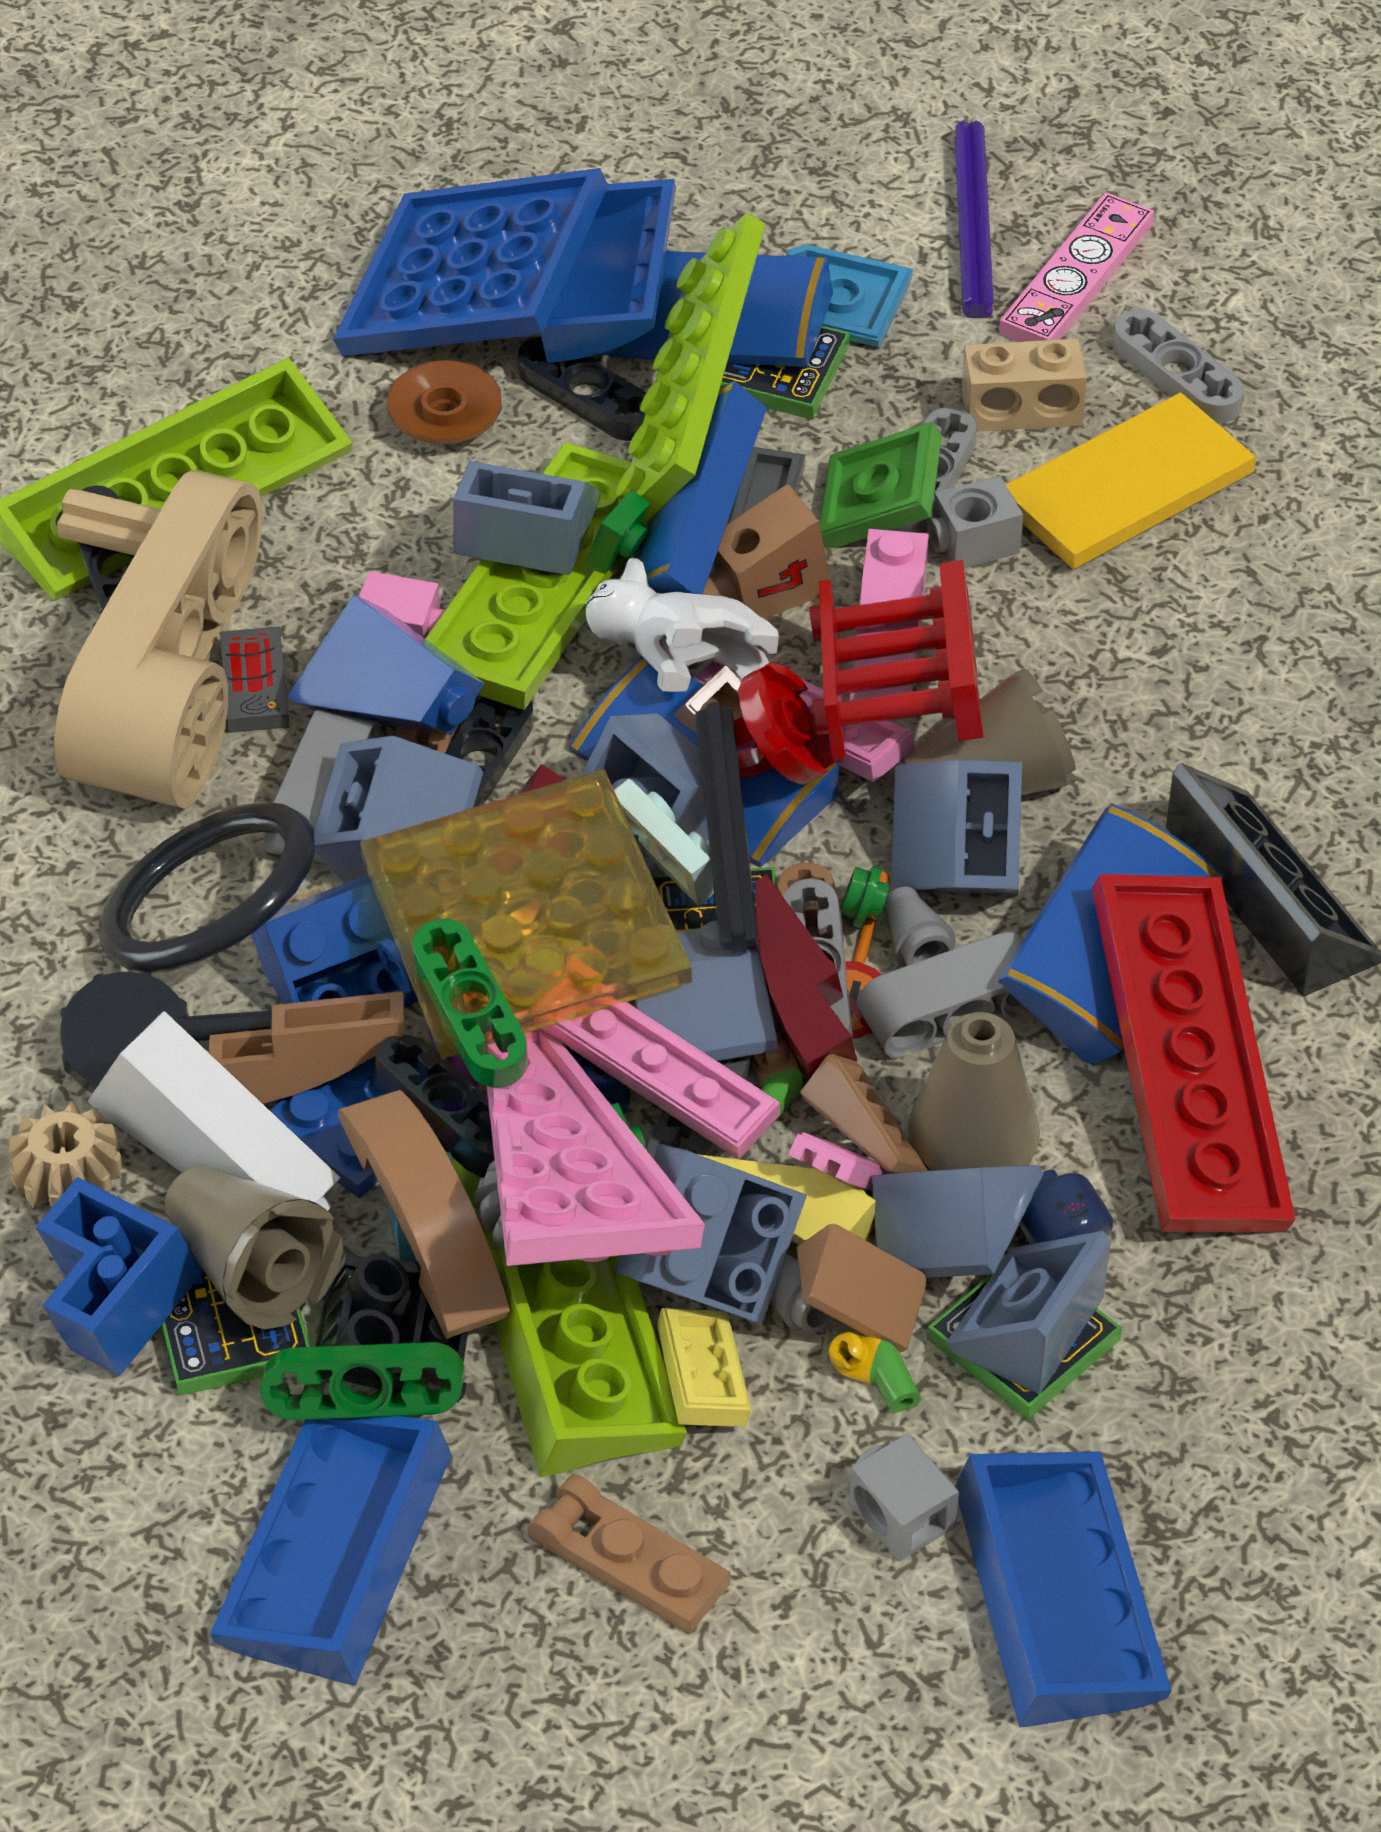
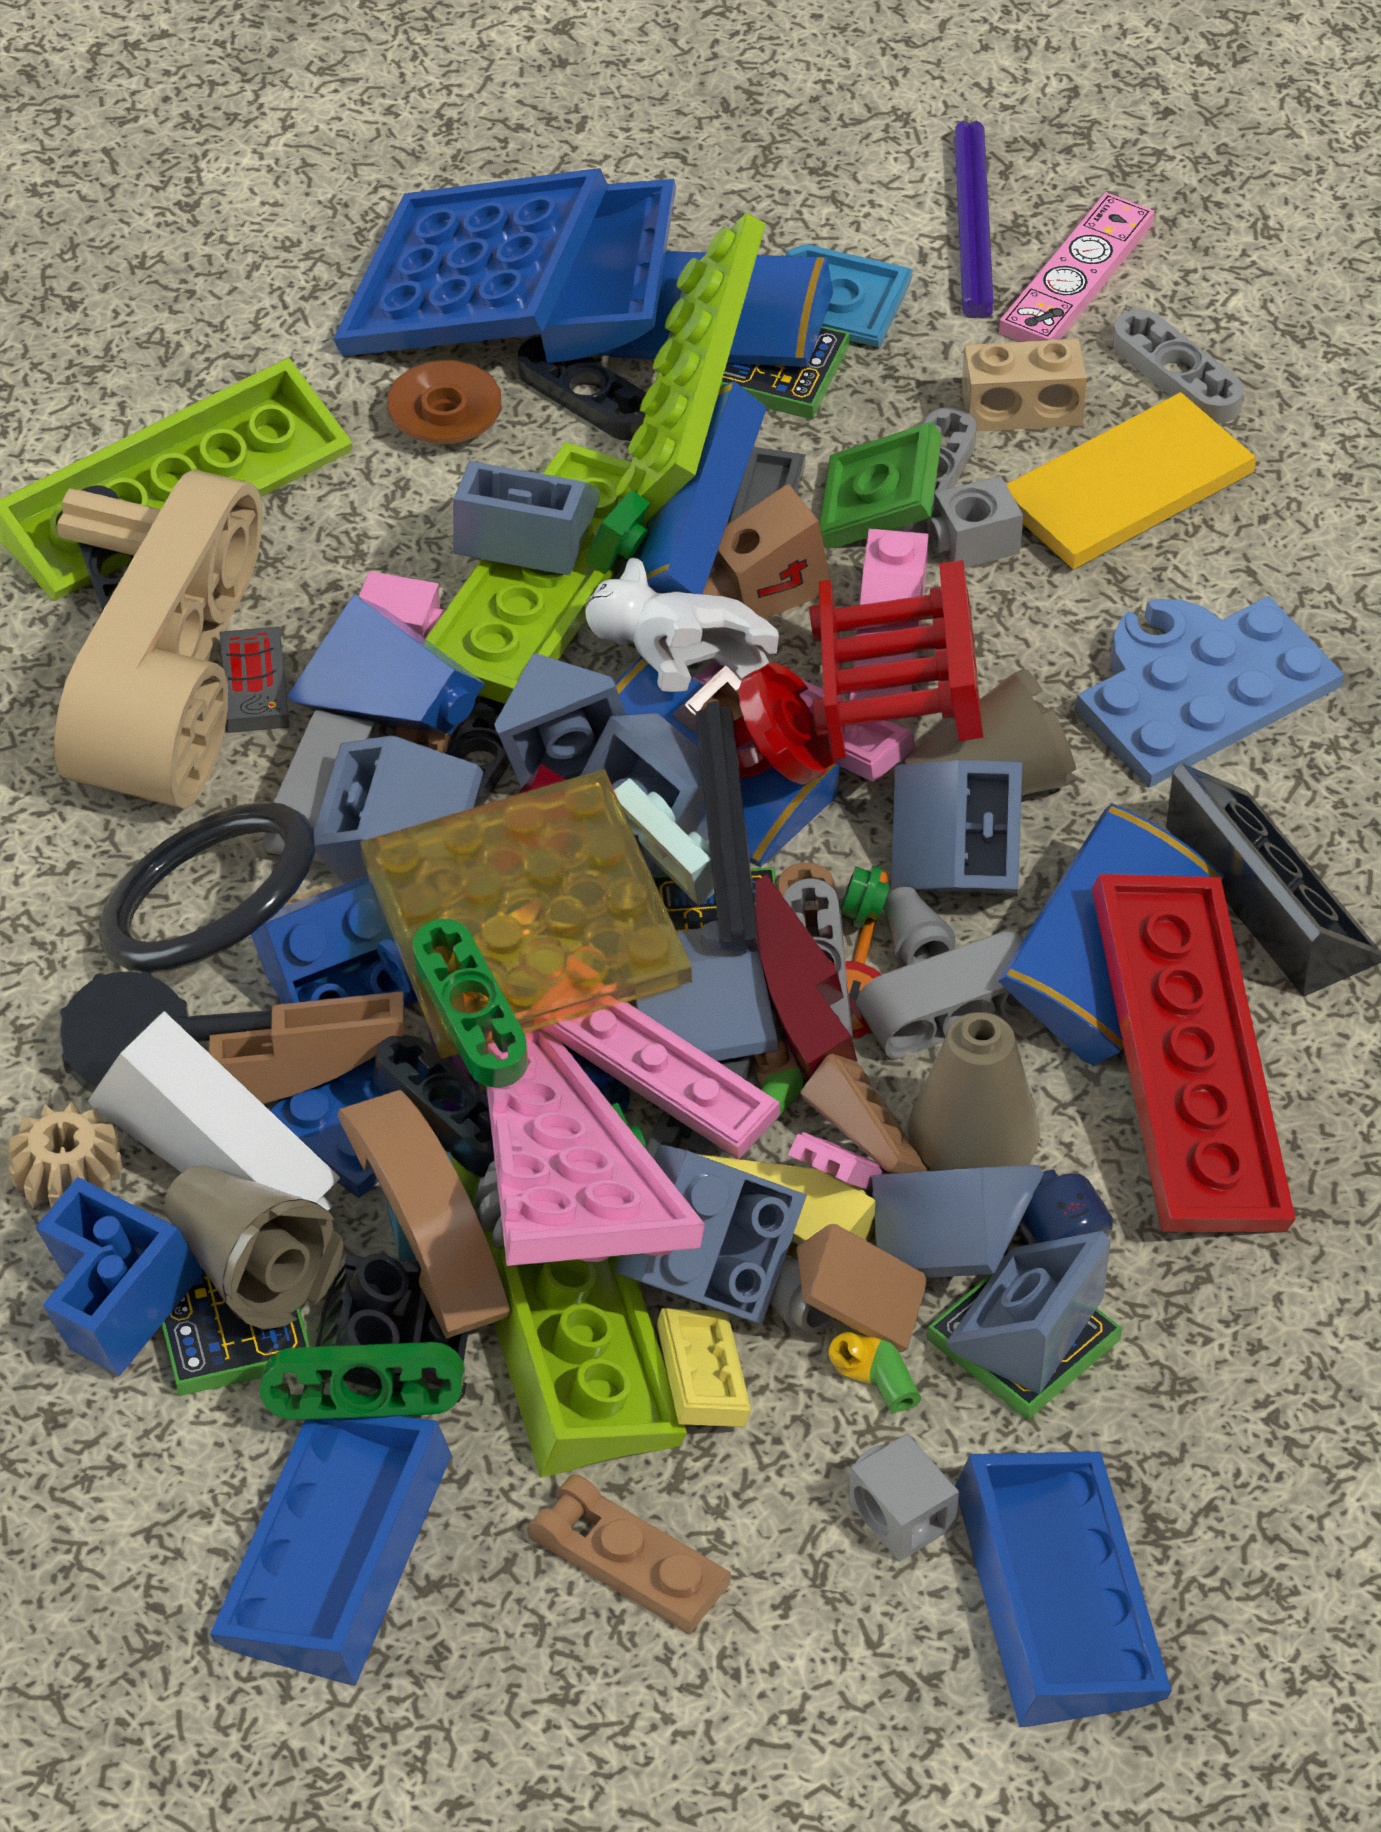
(556, 717): none -> sand blue slope
(1201, 683): none -> medium blue plate

